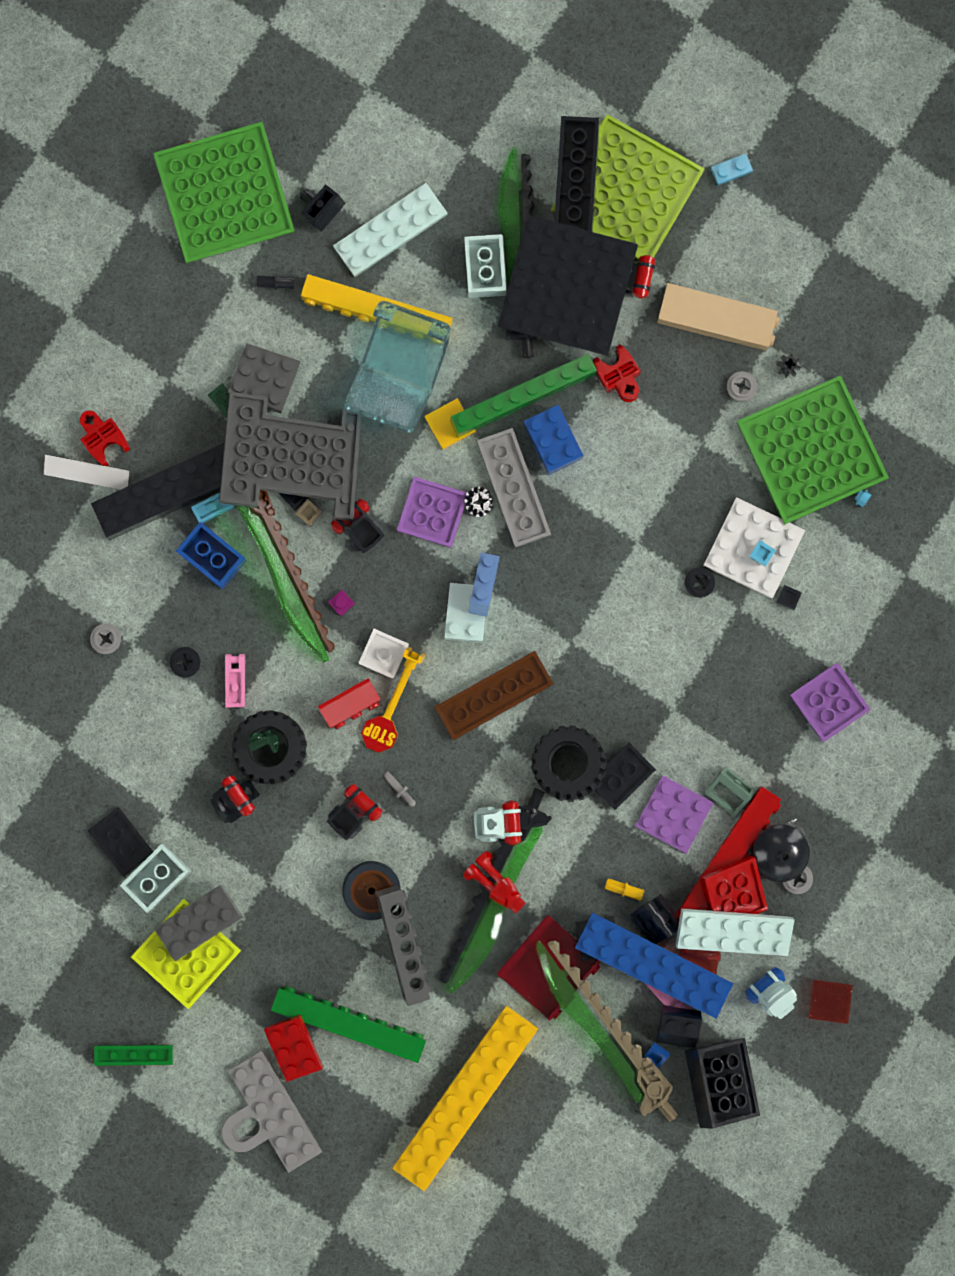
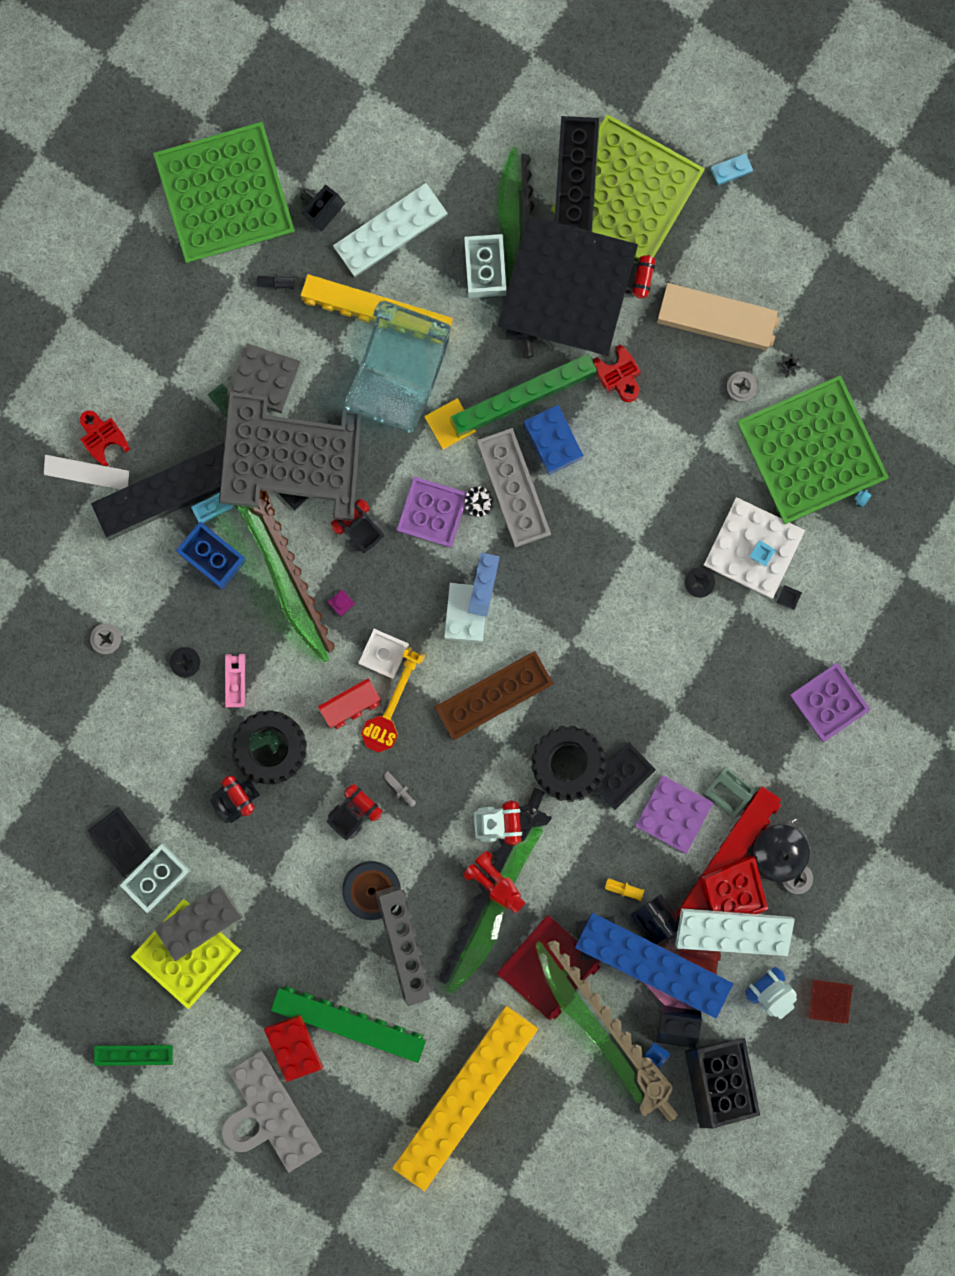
(308, 513): dark tan plate -> none

